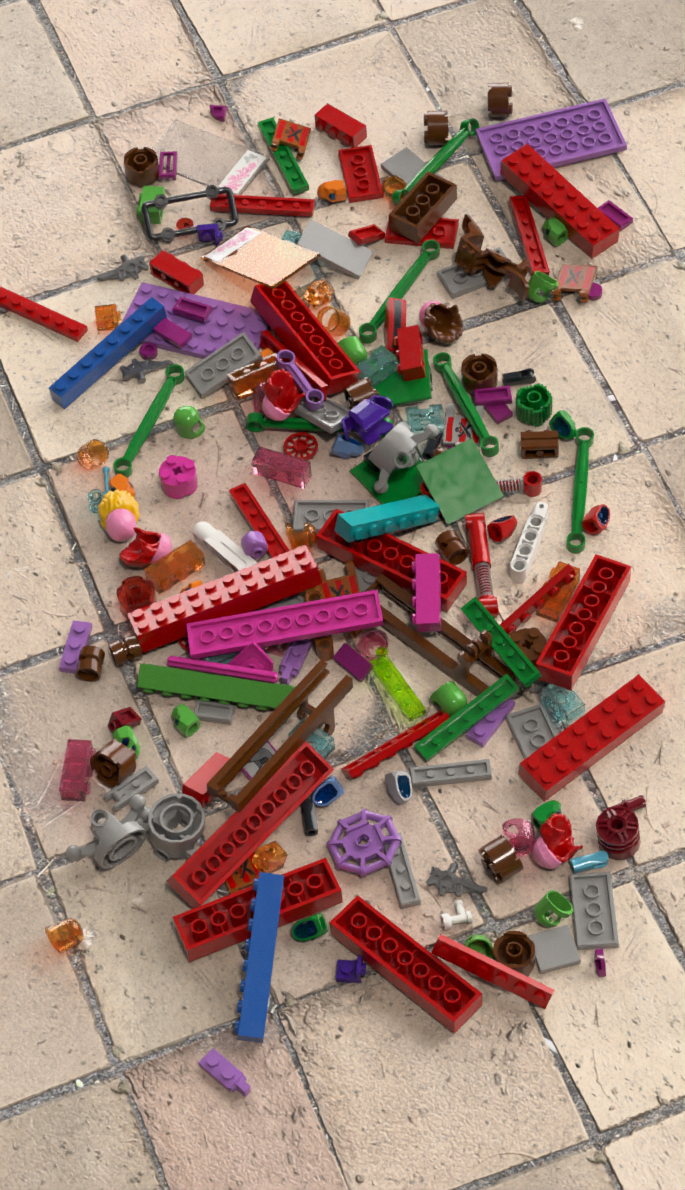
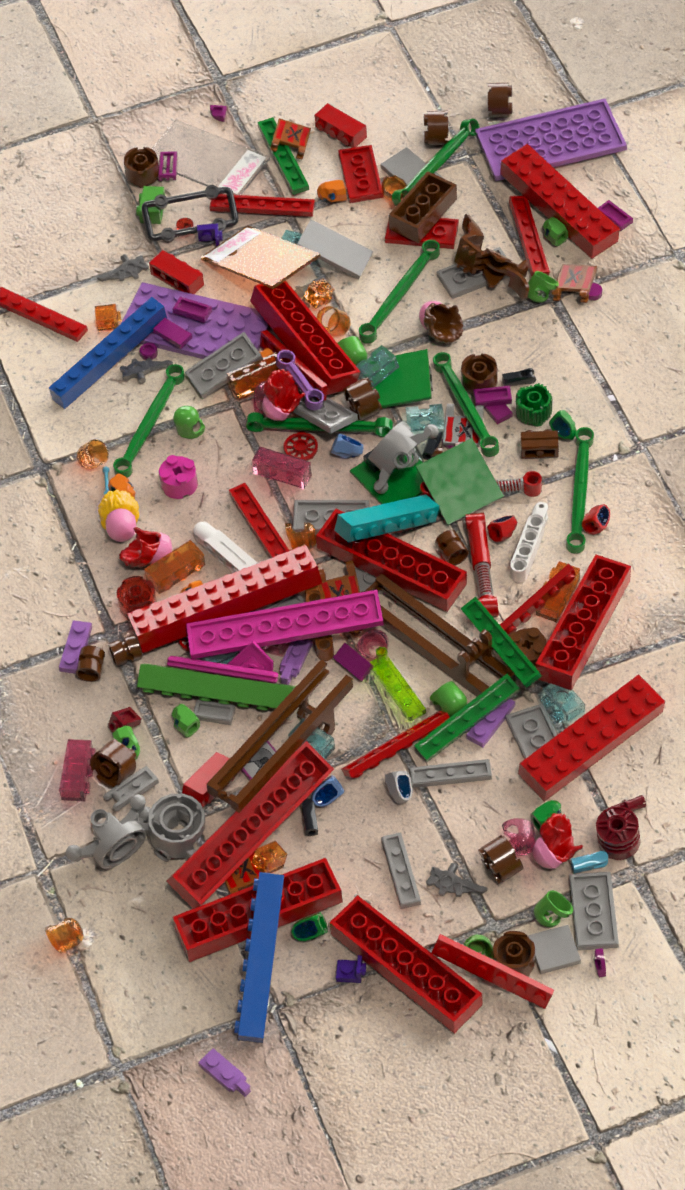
(91, 496): clear light blue bush -> none
(254, 544): medium lavender head -> none
(366, 234): red tile -> none
(369, 416): dark purple piece -> none
(369, 851): medium lavender plate -> none
(395, 319): red slope -> none
(410, 353): red brick -> none
(427, 592): dark pink brick -> none
(462, 916): white piece -> none

